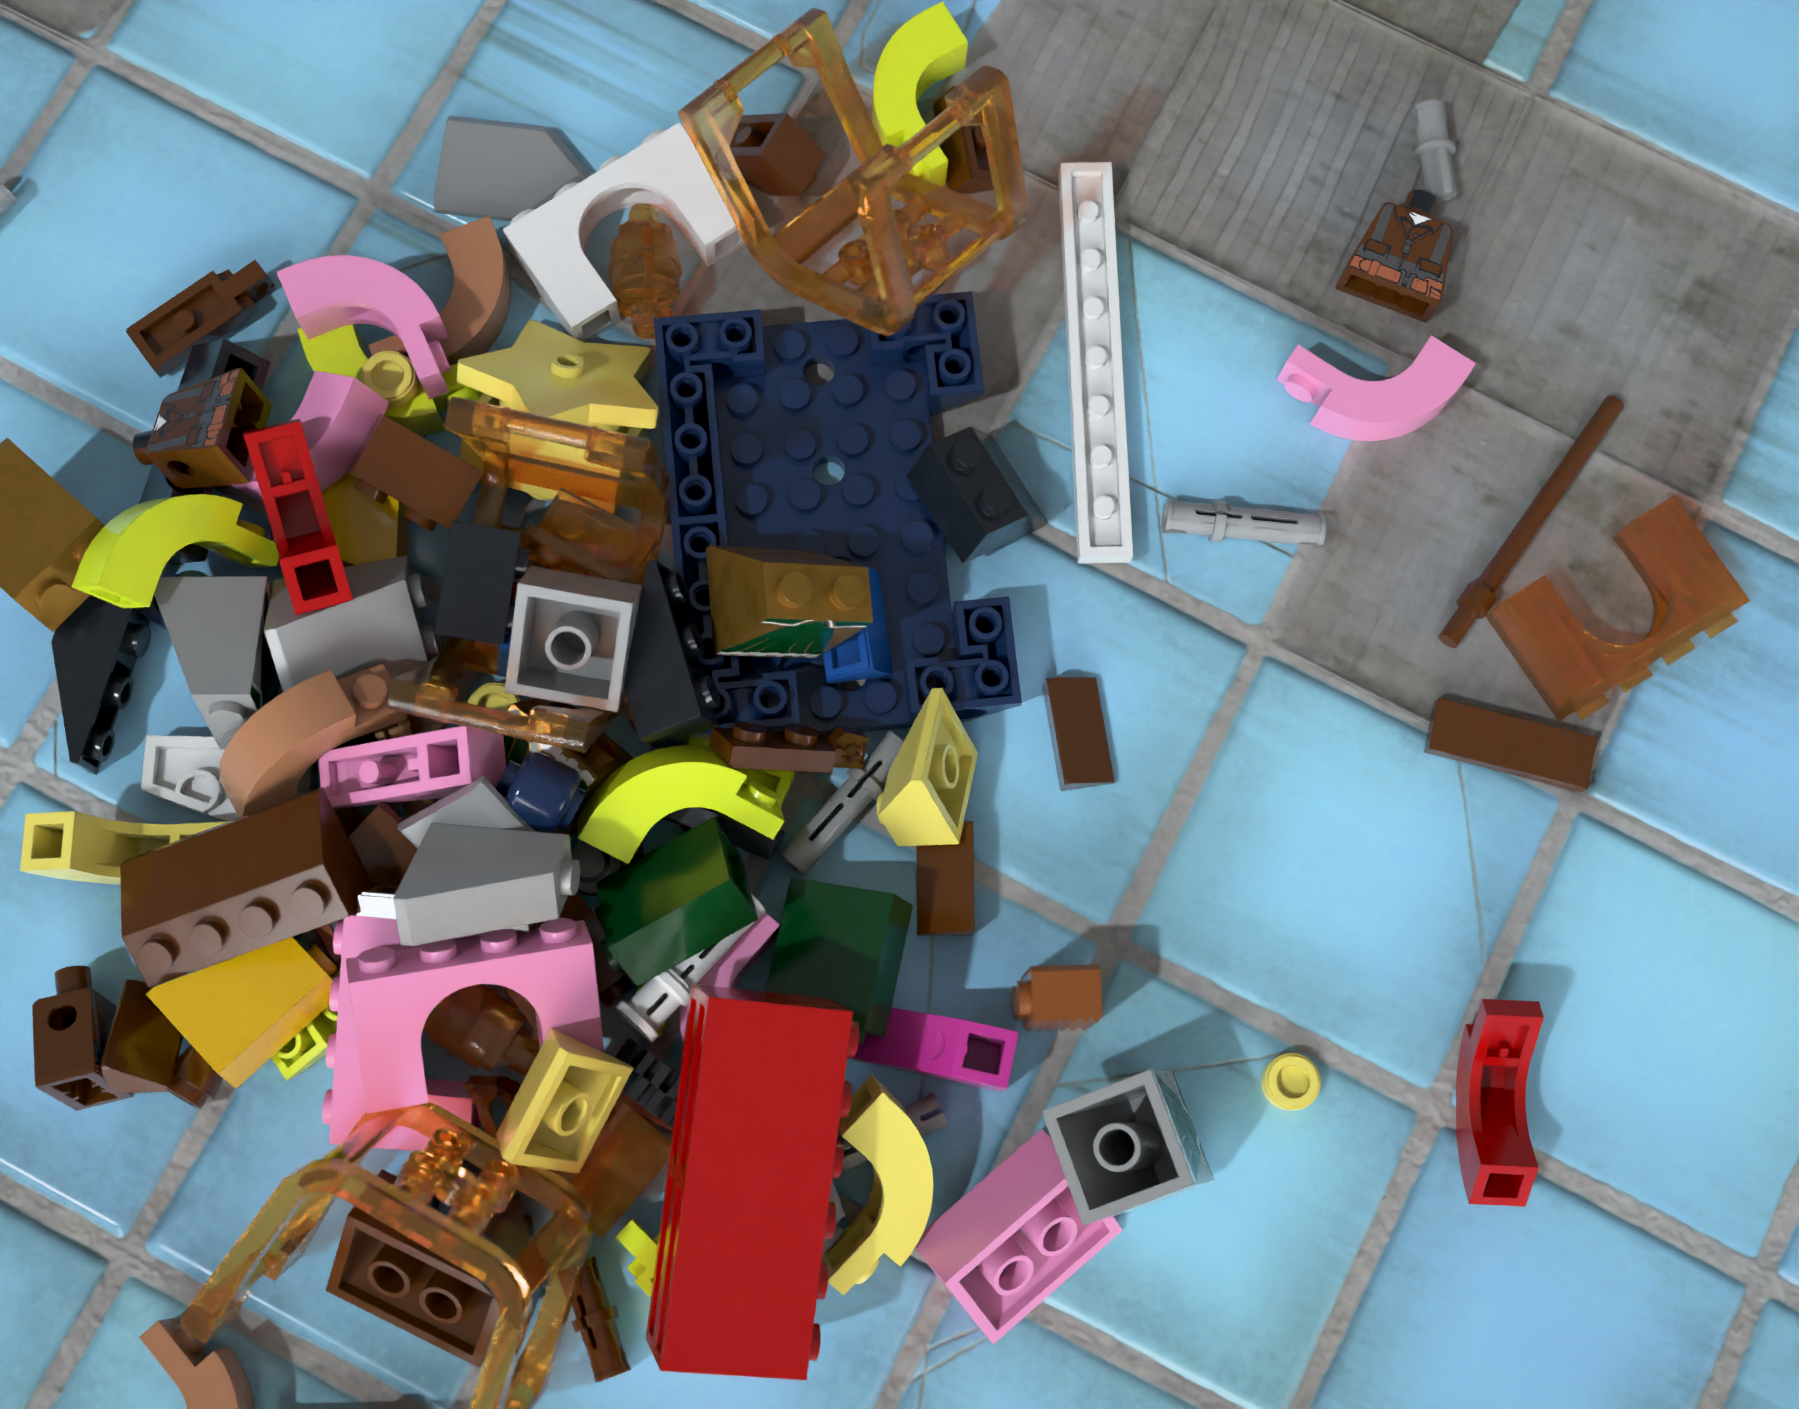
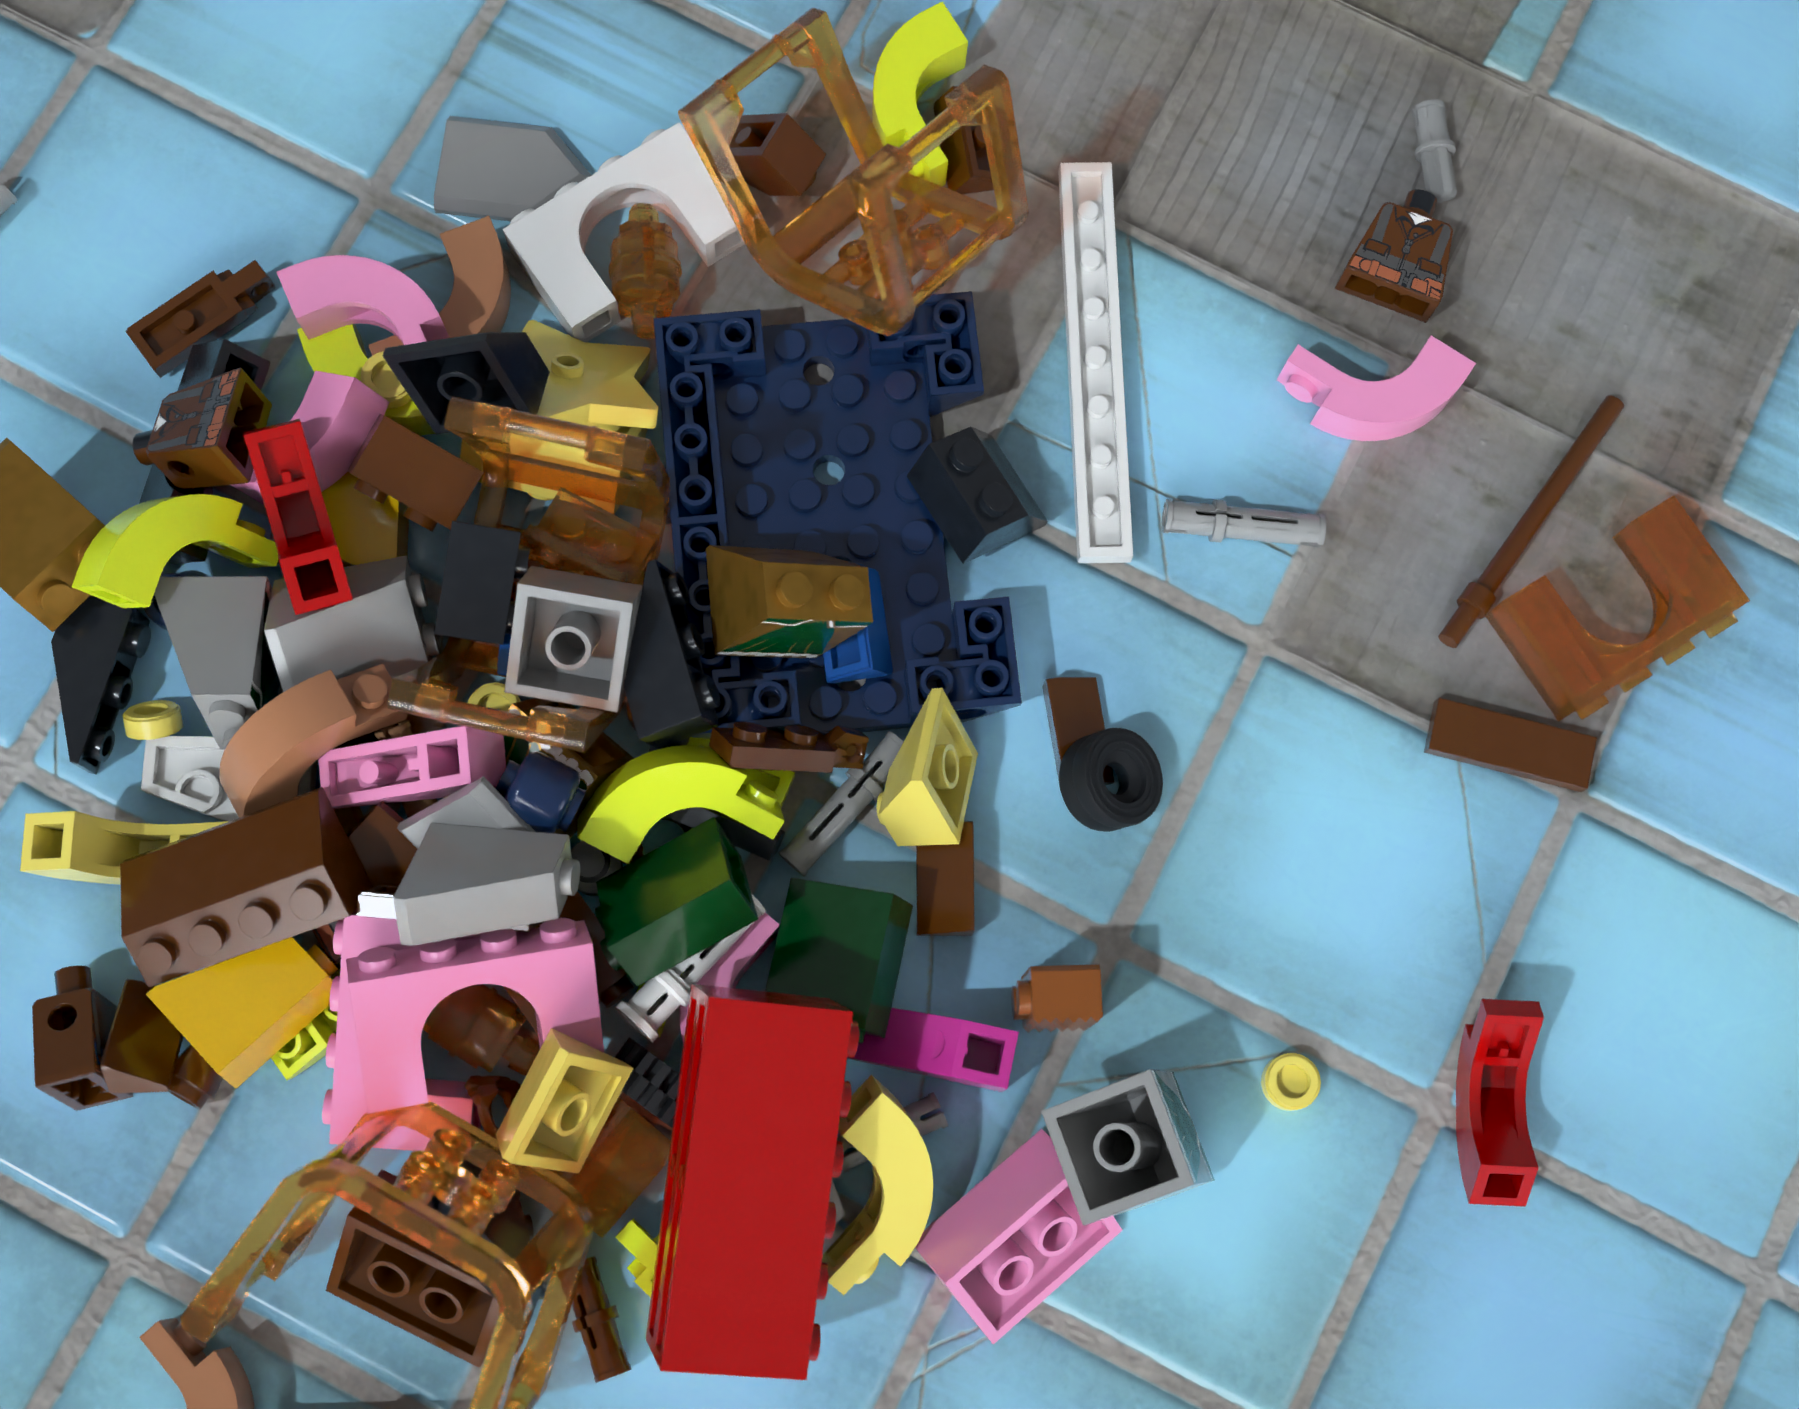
(152, 720): none -> light yellow tile
(477, 367): none -> black slope
(1137, 774): none -> black tyre

